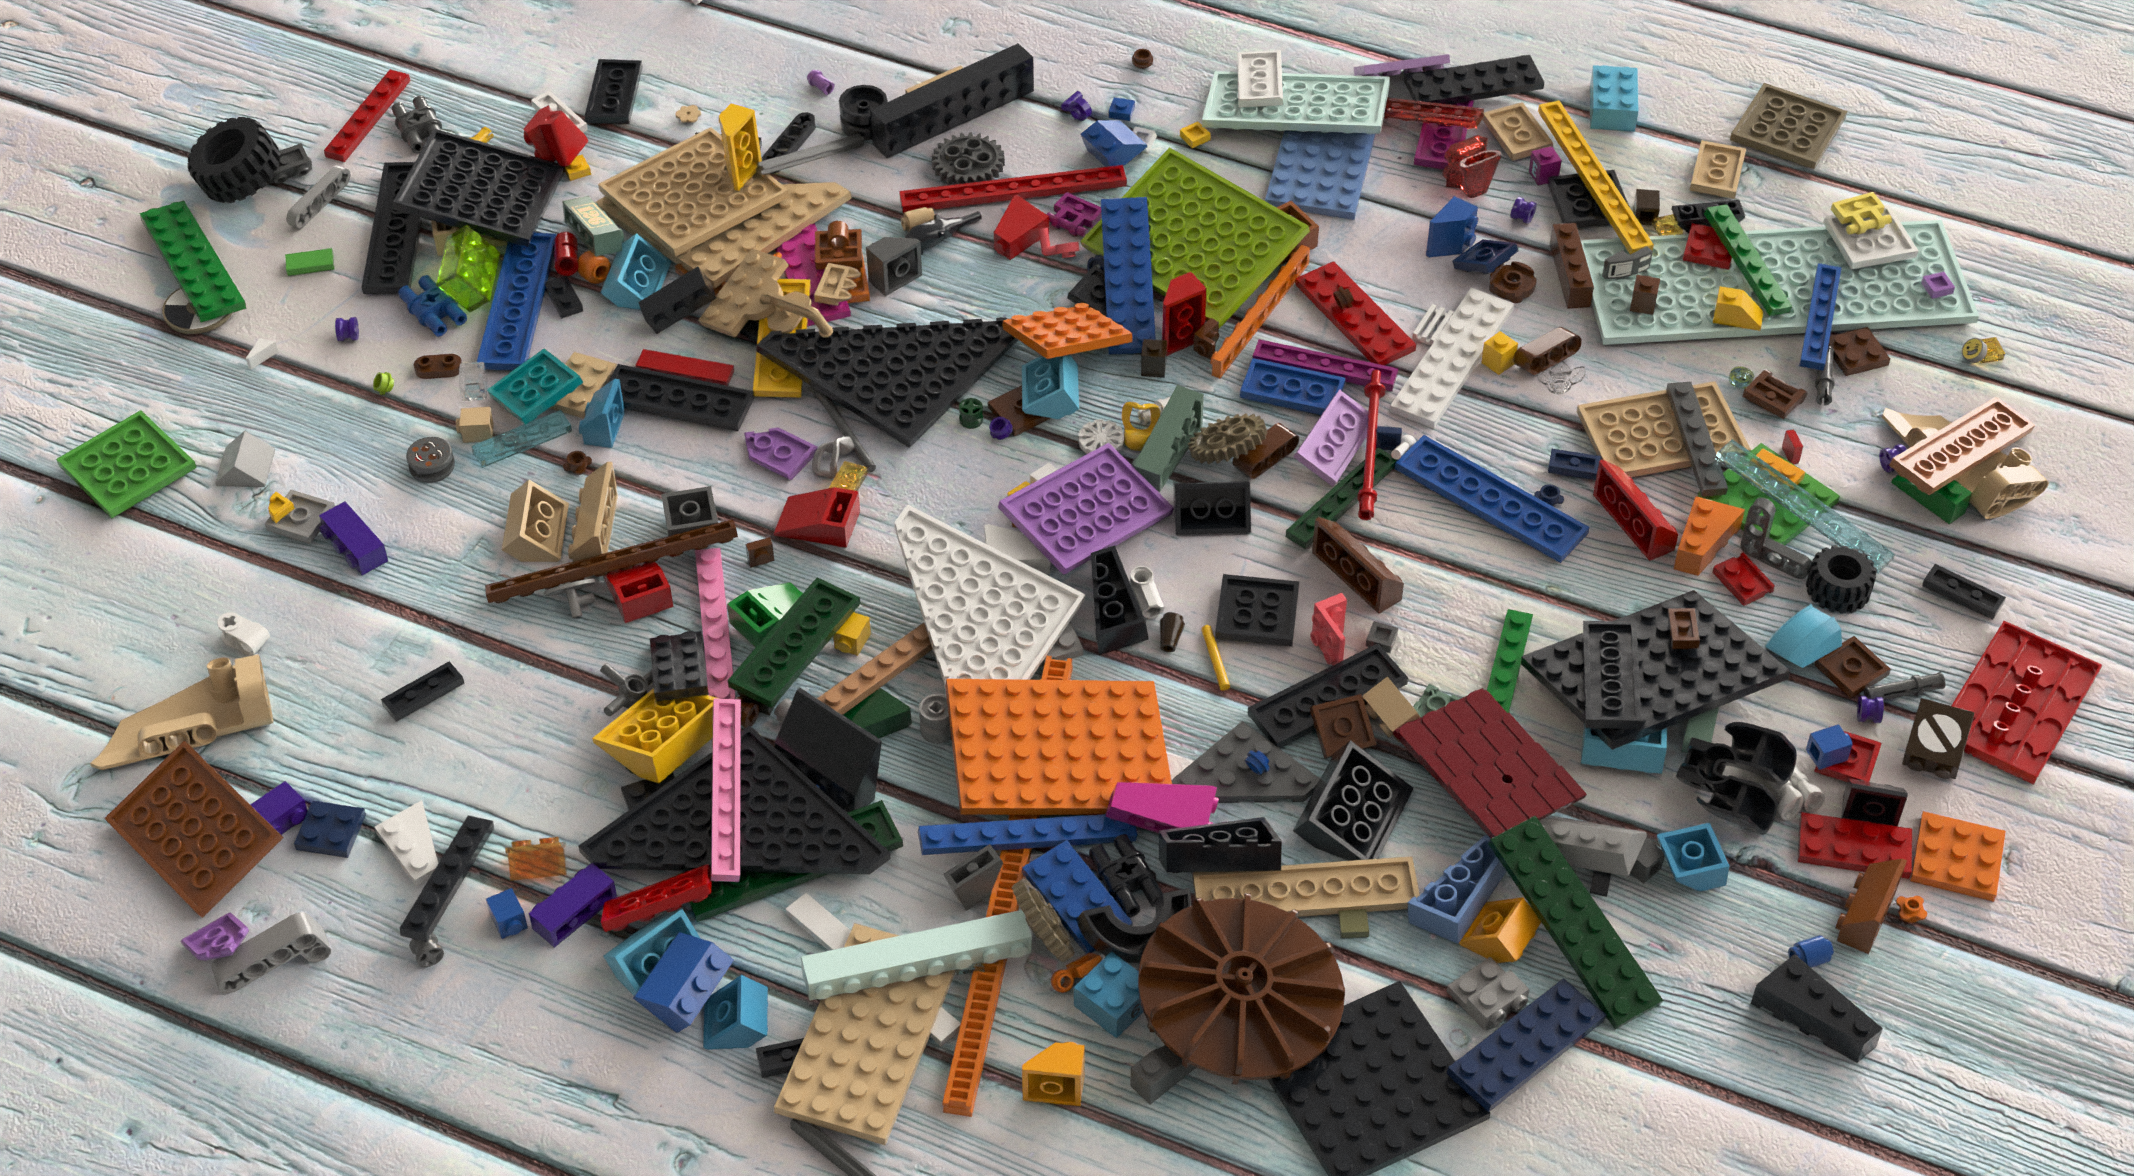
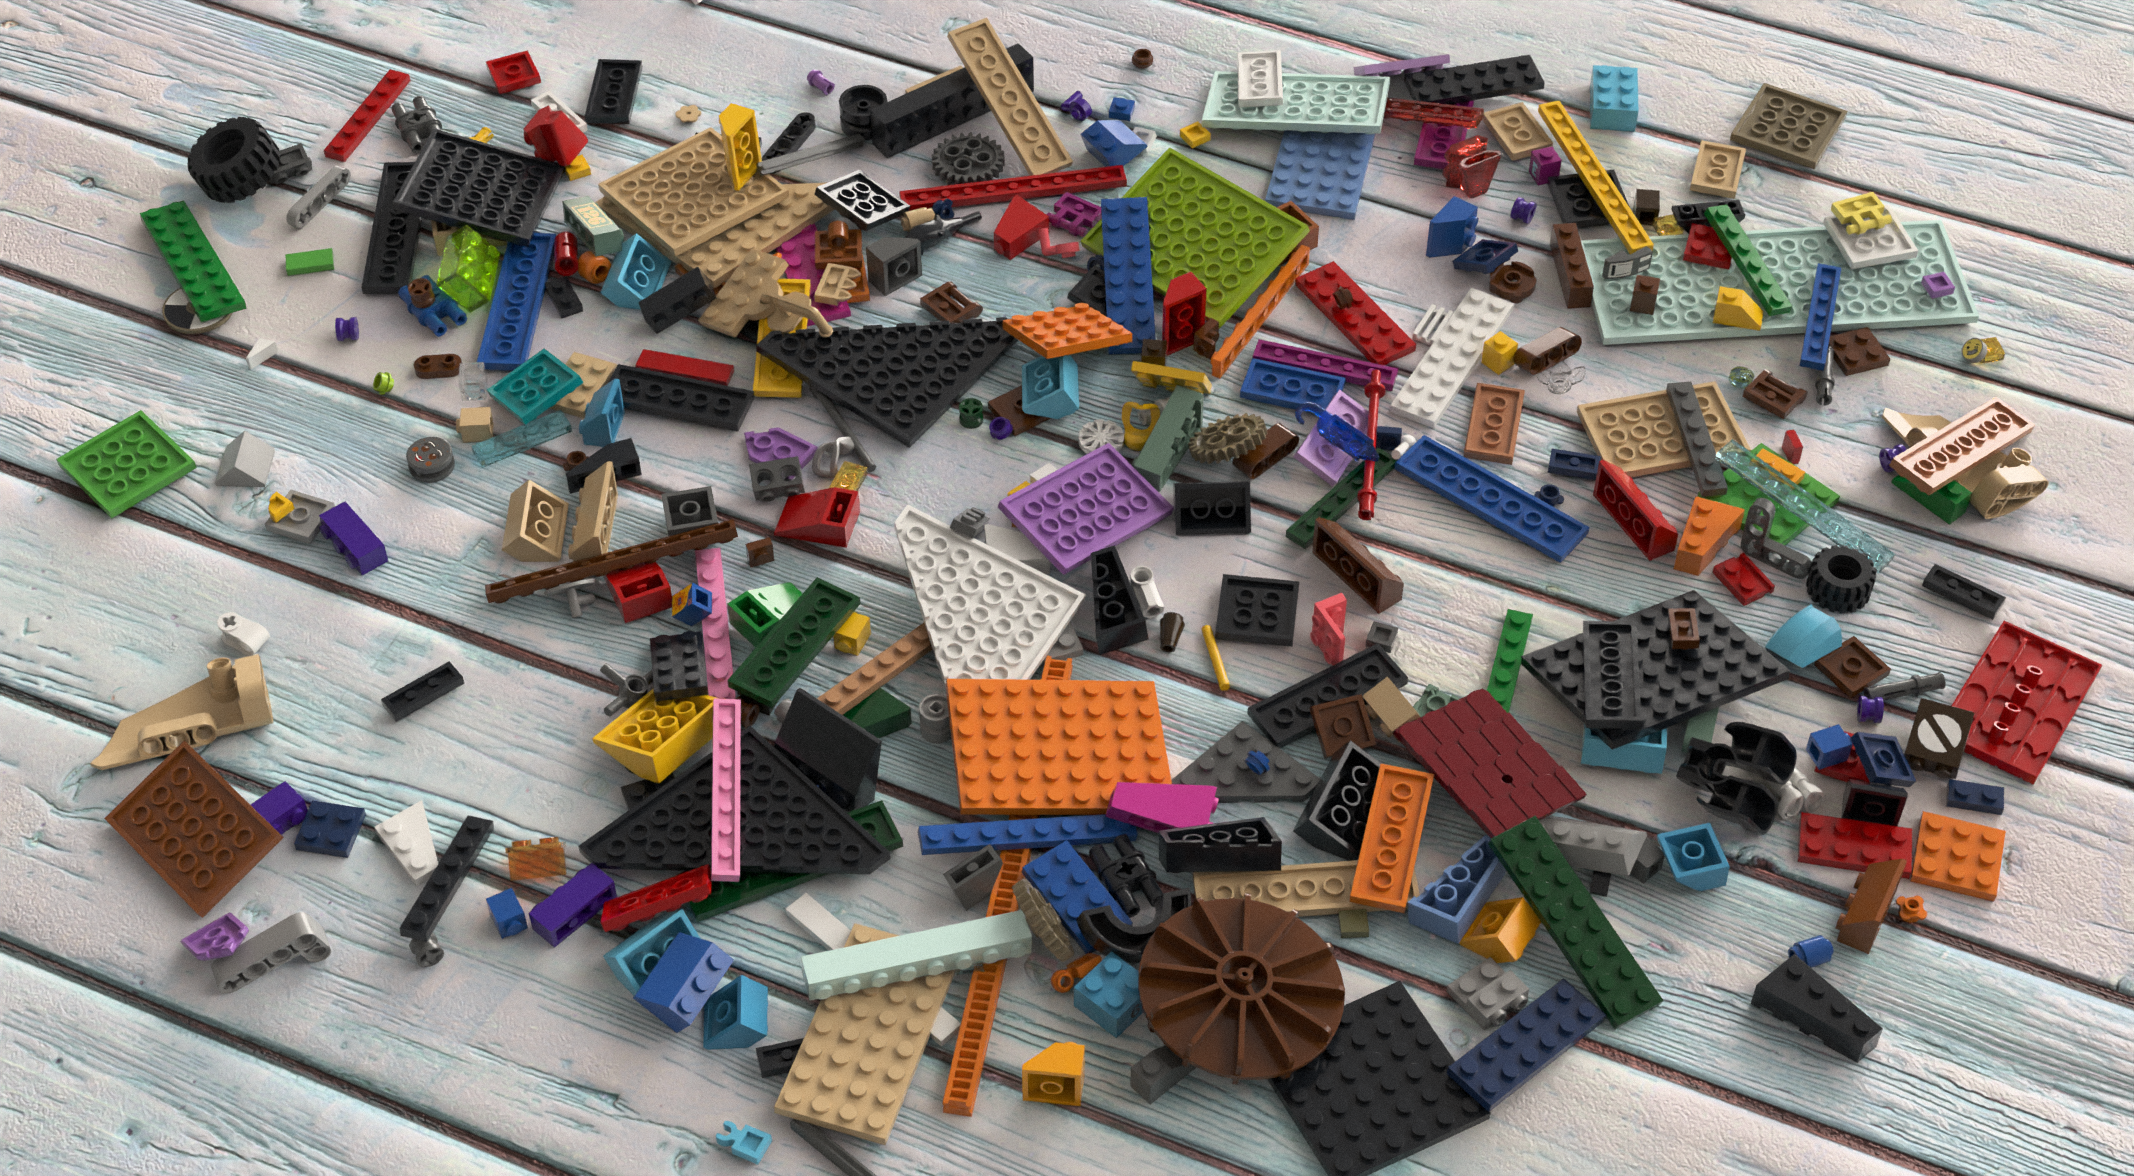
(421, 293): none -> reddish brown wheel
(513, 72): none -> red plate
(620, 453): none -> black slope
(692, 604): none -> blue brick
(747, 1144): none -> medium azure plate
(776, 472): none -> dark grey brick
(861, 200): none -> black plate
(940, 205): none -> dark blue plate
(945, 308): none -> reddish brown plate
(970, 522): none -> dark grey plate
(1009, 98): none -> tan plate
(1170, 377): none -> yellow plate
(1340, 433): none -> clear blue plate
(1392, 838): none -> orange plate
(1494, 423): none -> nougat tile
(1883, 759): none -> dark blue plate
(1975, 797): none -> dark blue plate

